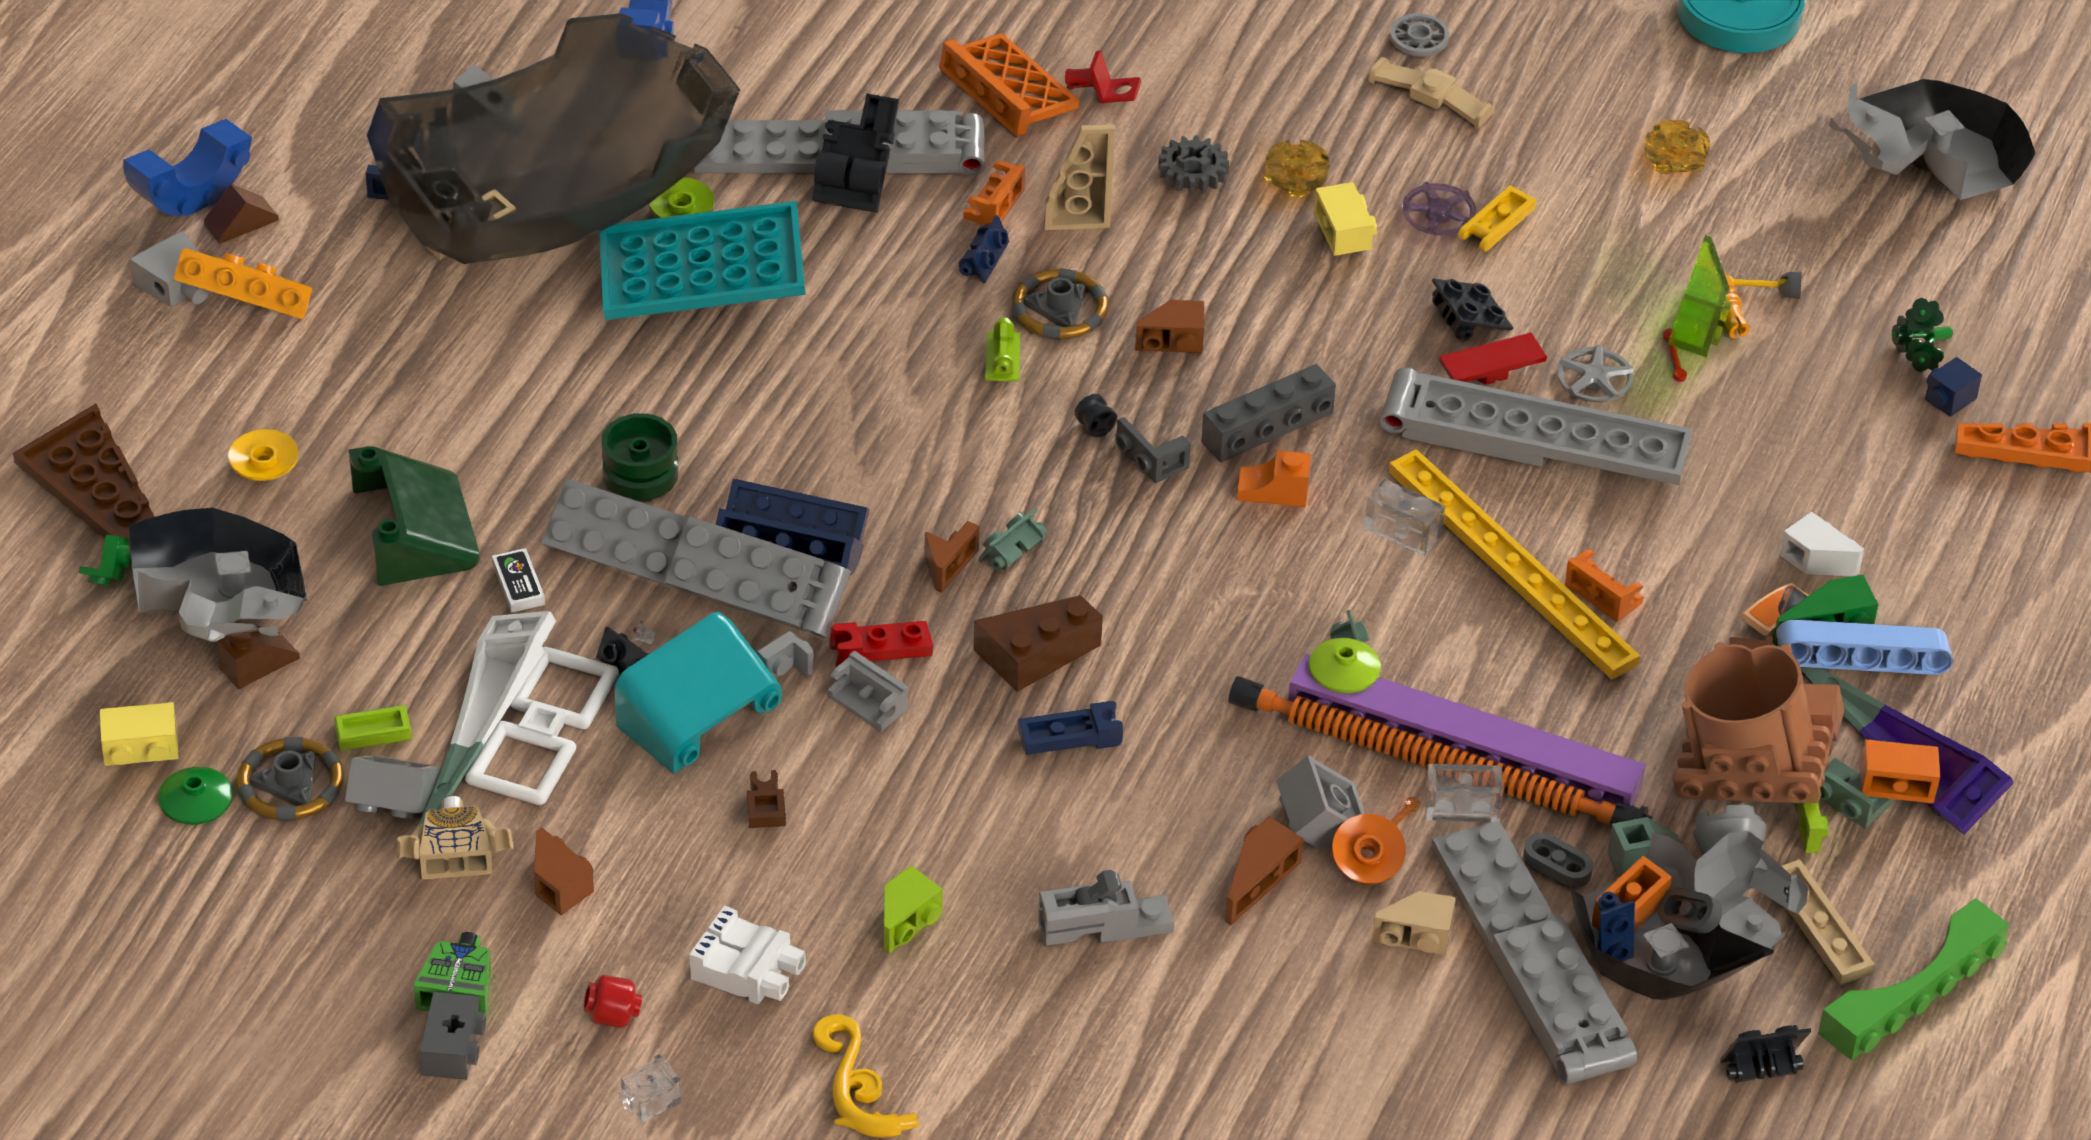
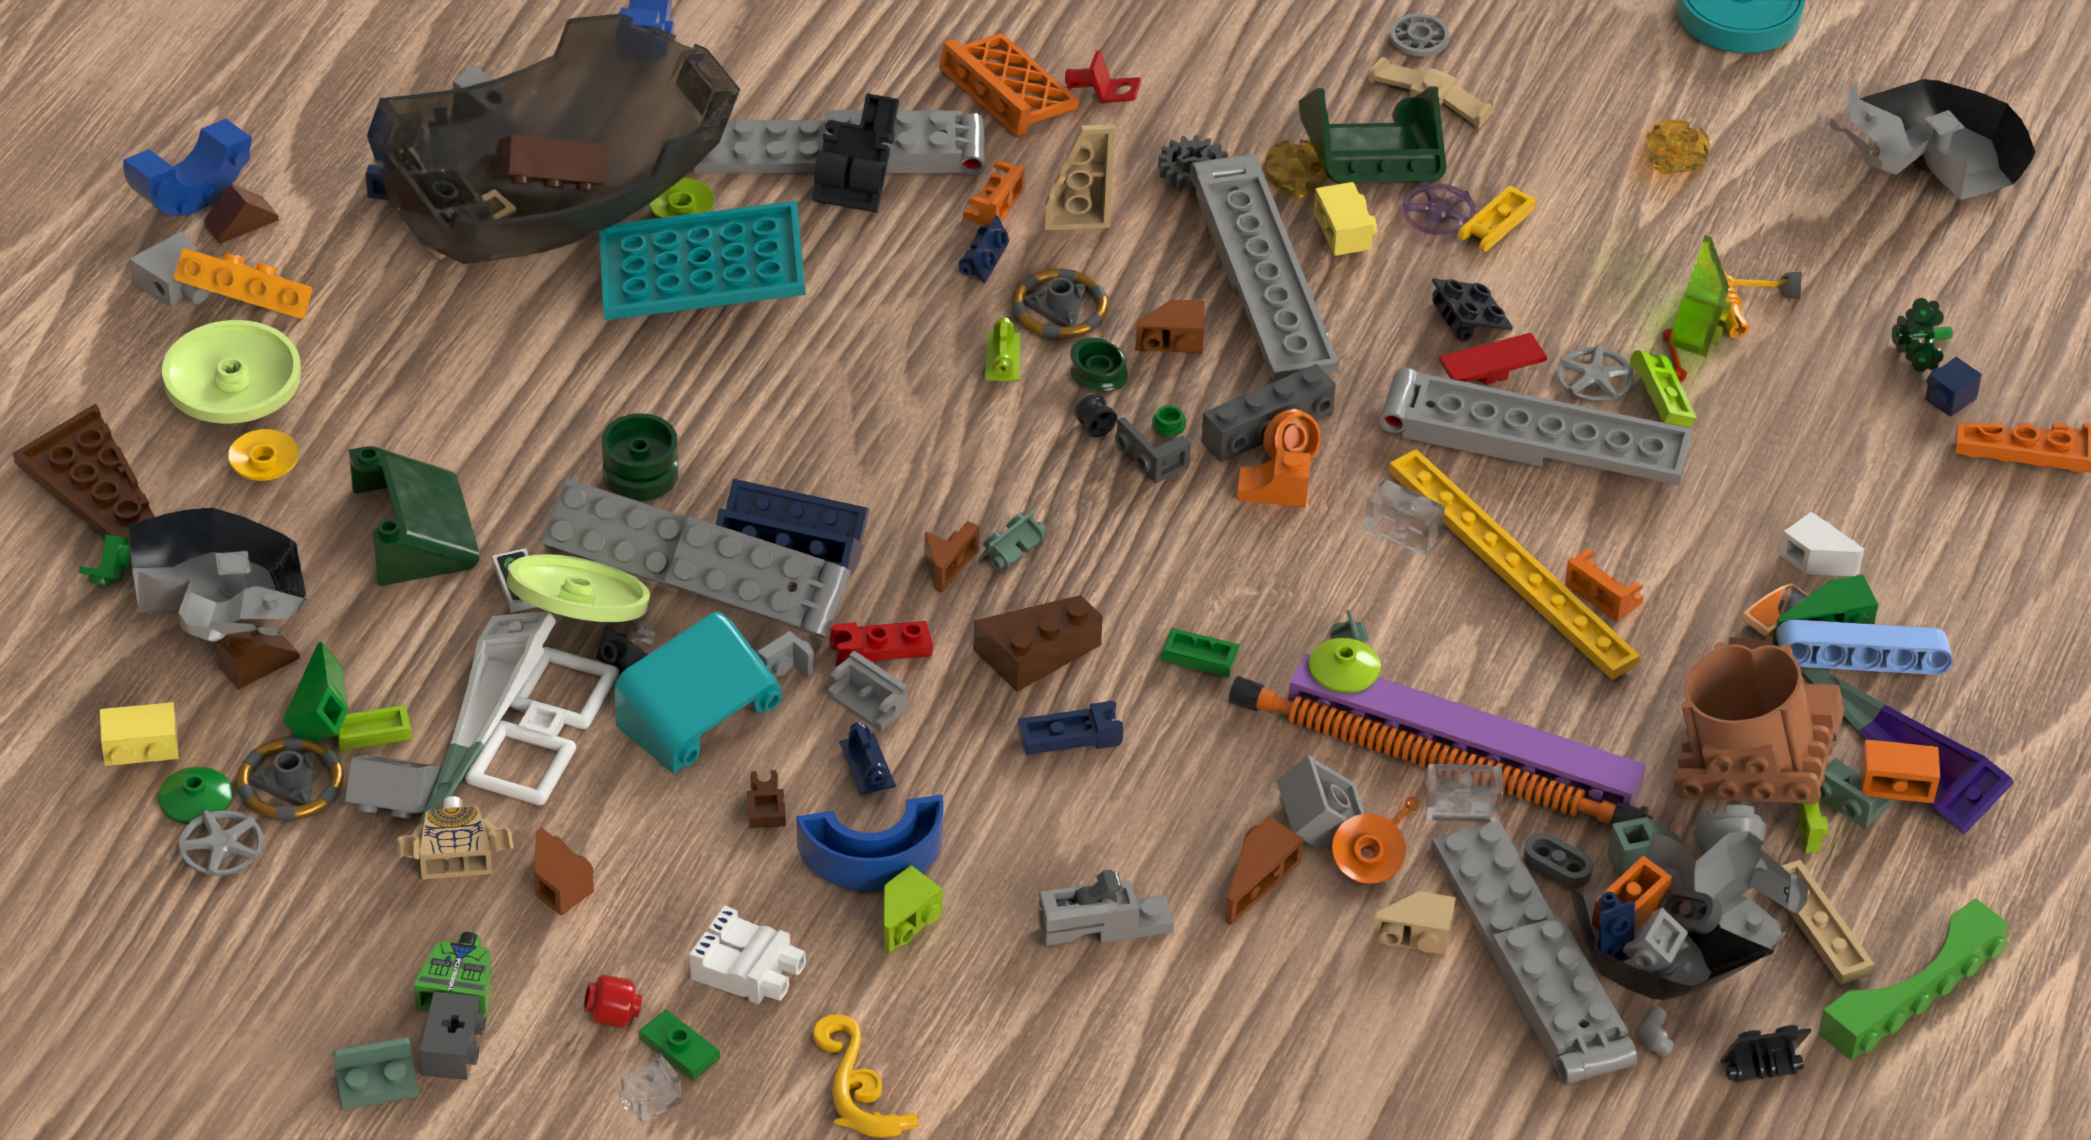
(221, 843): none -> light grey wheel
(231, 371): none -> yellowish green dish
(319, 699): none -> green slope
(375, 1073): none -> sand green bracket
(551, 162): none -> reddish brown wedge
(578, 588): none -> yellowish green dish
(679, 1044): none -> green plate
(866, 760): none -> dark blue hinge
(872, 859): none -> blue brick
(1098, 364): none -> dark green piece
(1169, 421): none -> green plate
(1200, 652): none -> green plate
(1262, 264): none -> light grey hinge
(1292, 432): none -> orange piece
(1379, 152): none -> dark green windscreen
(1653, 1034): none -> light grey arm
(1657, 942): none -> light grey bracket
(1663, 388): none -> lime plate

